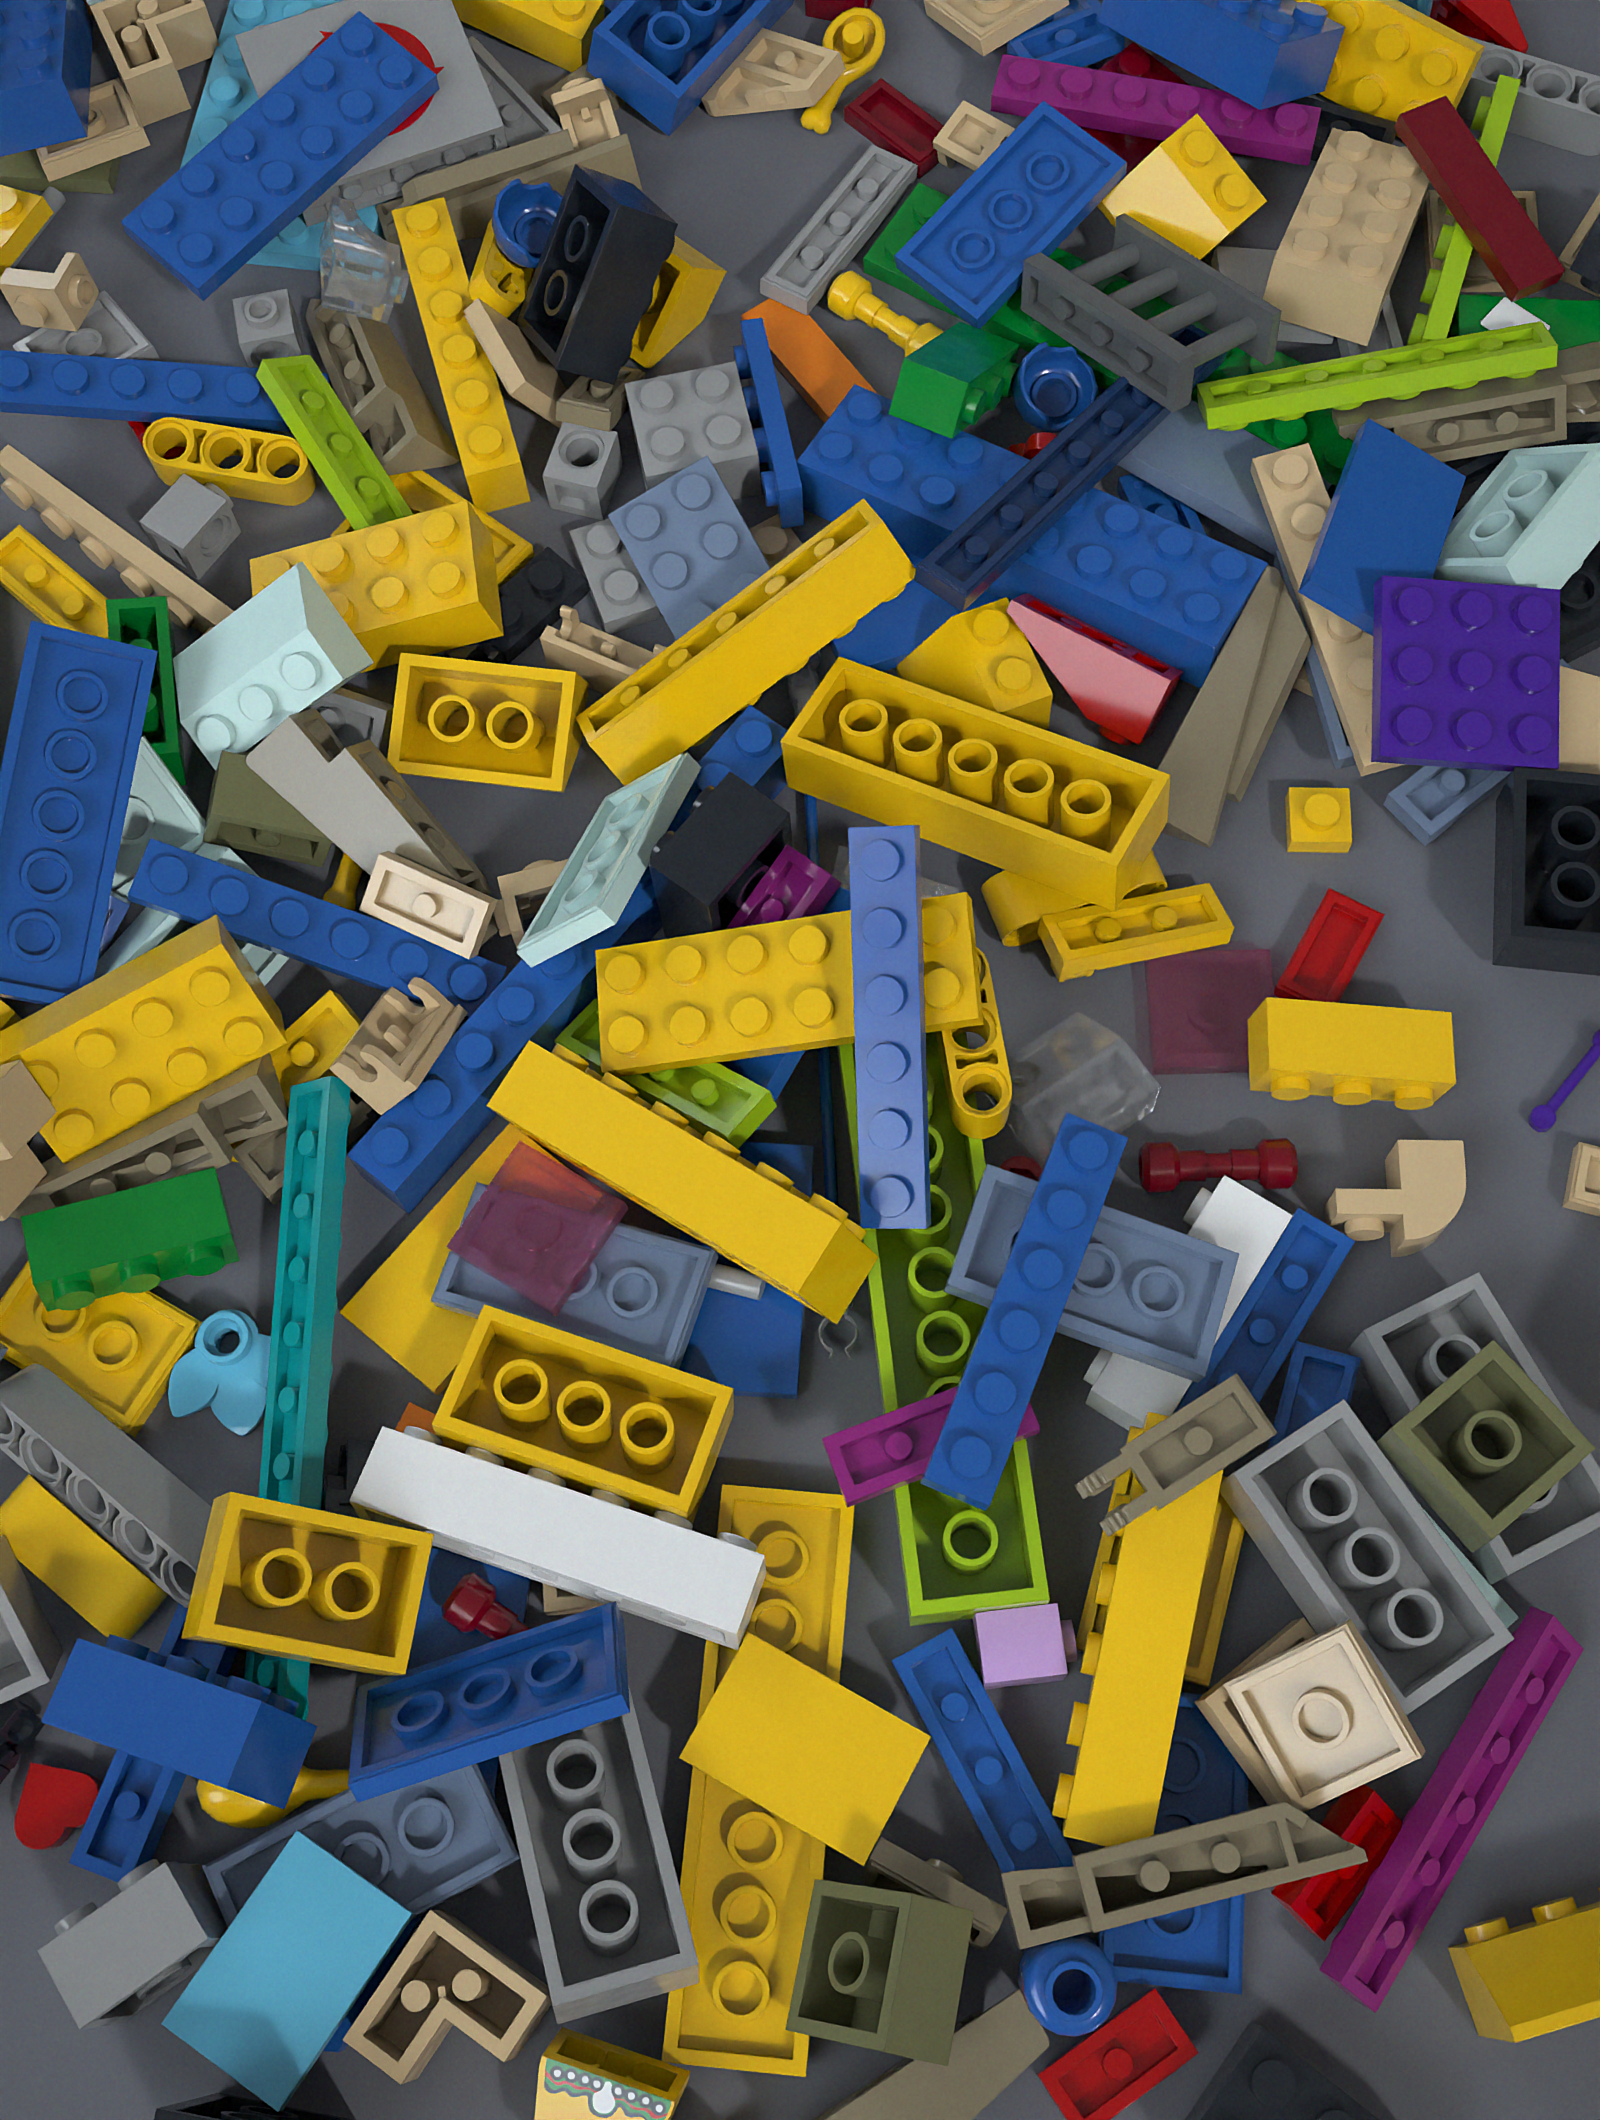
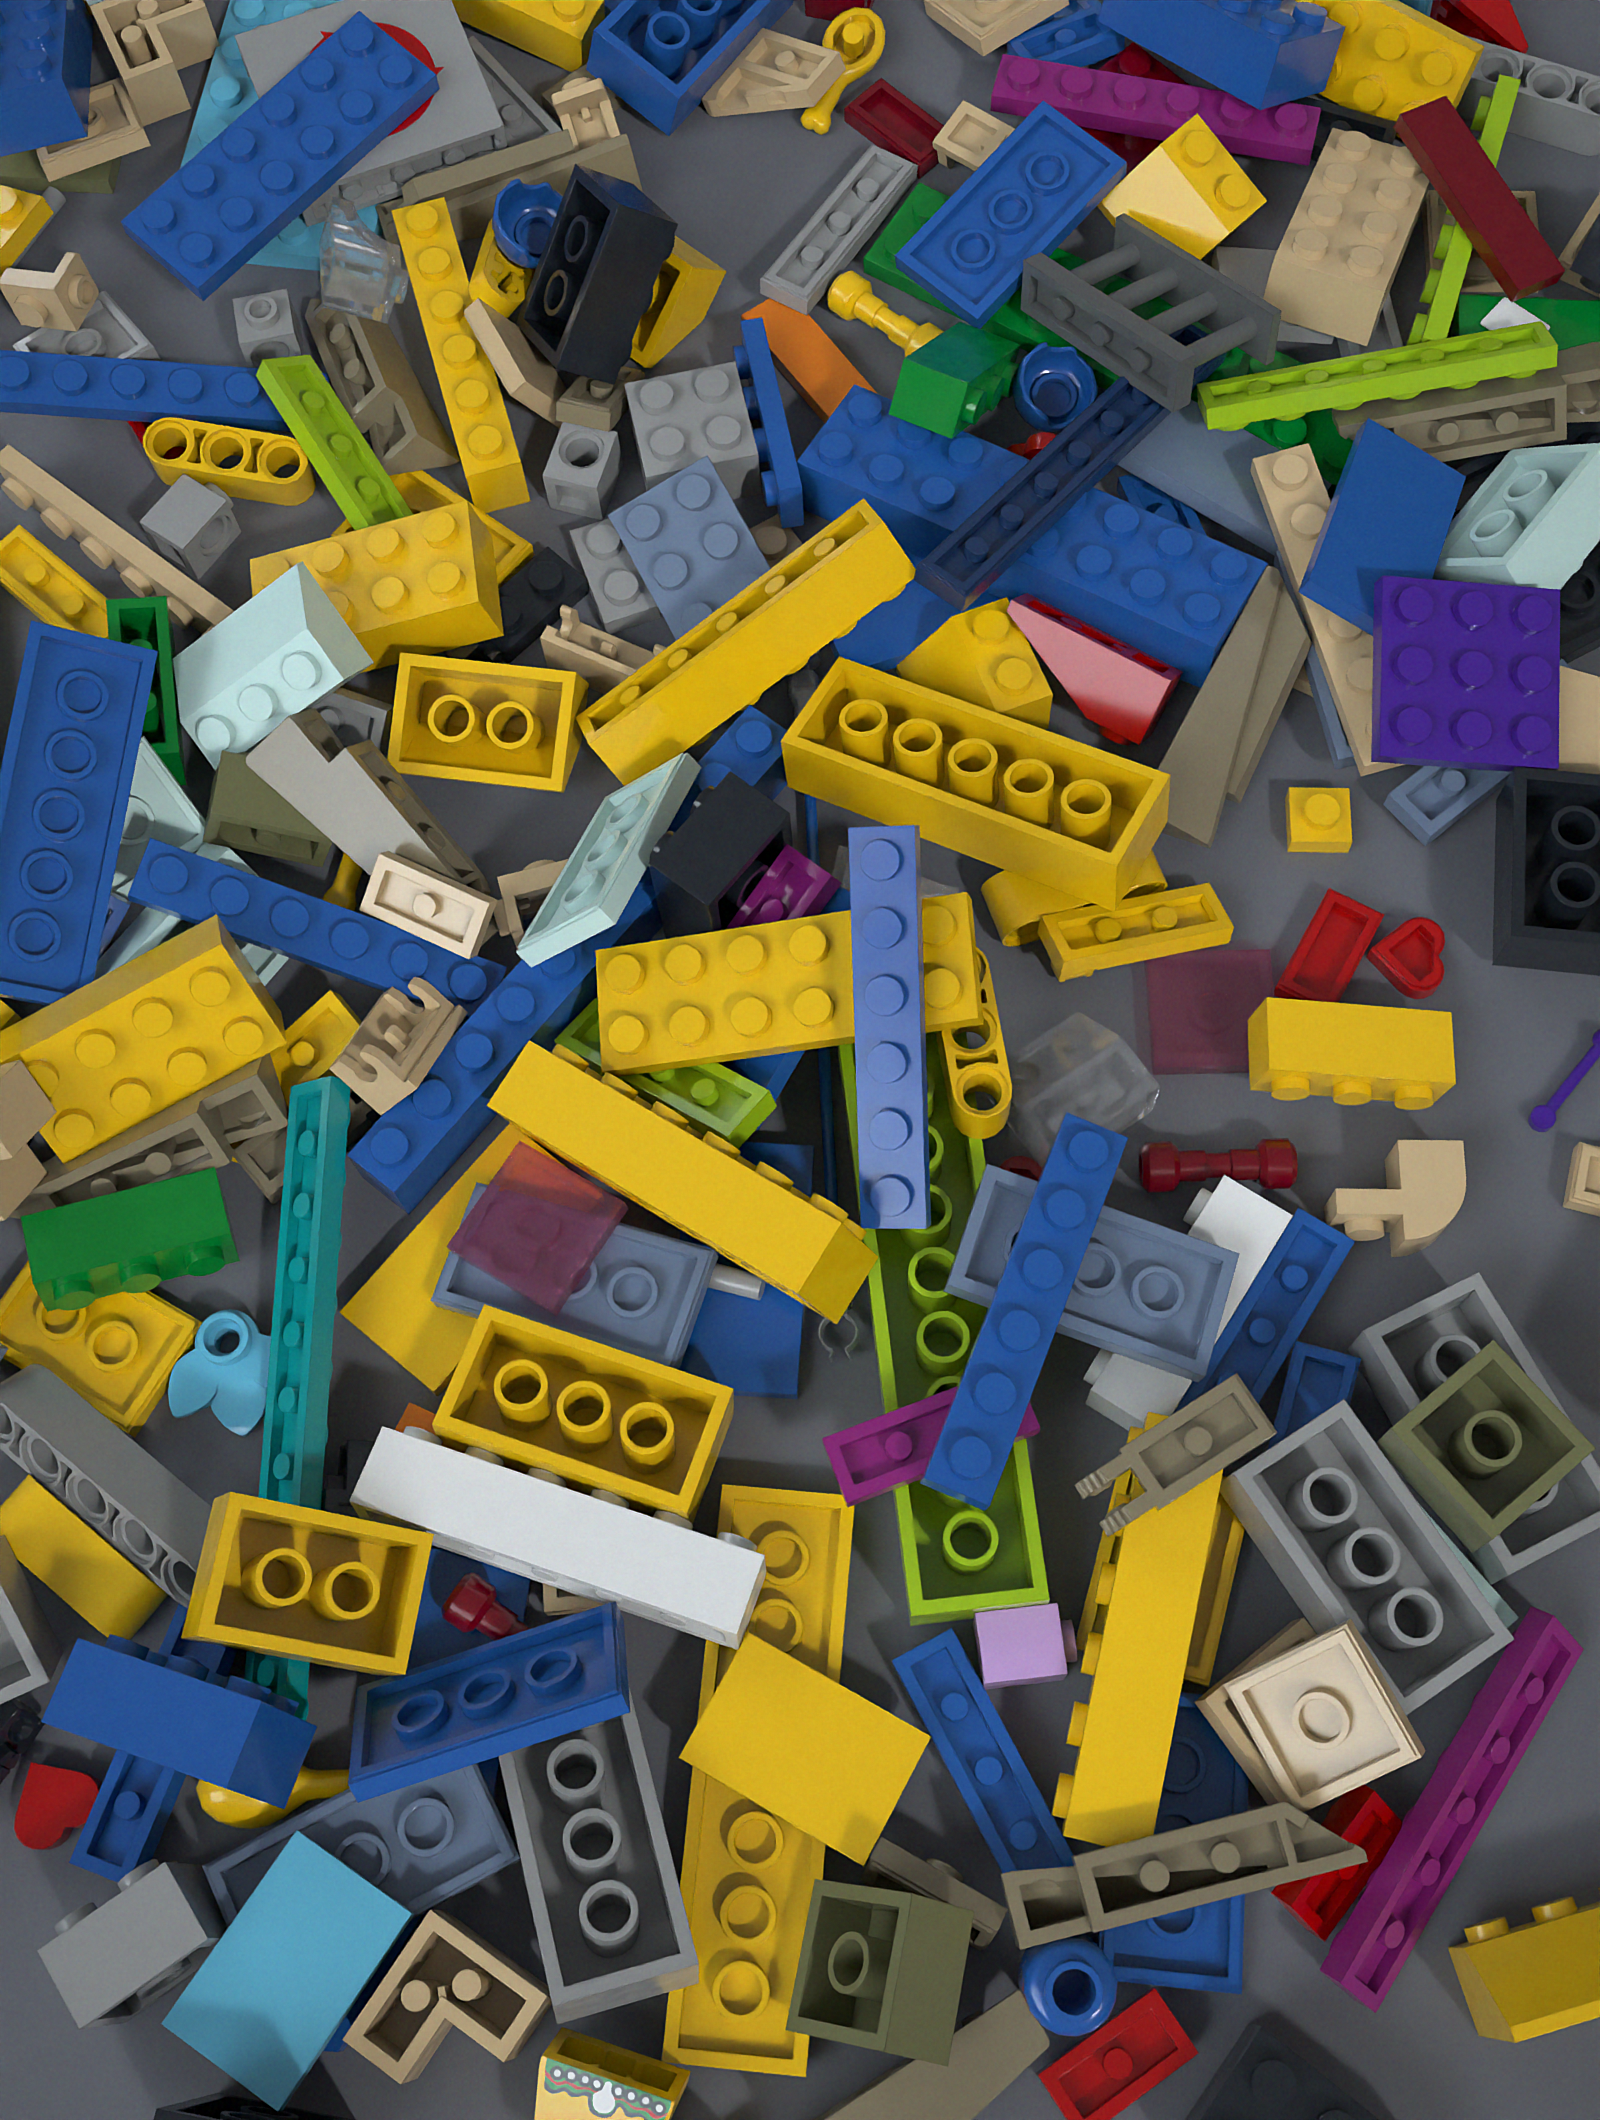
(1411, 957): none -> red tile

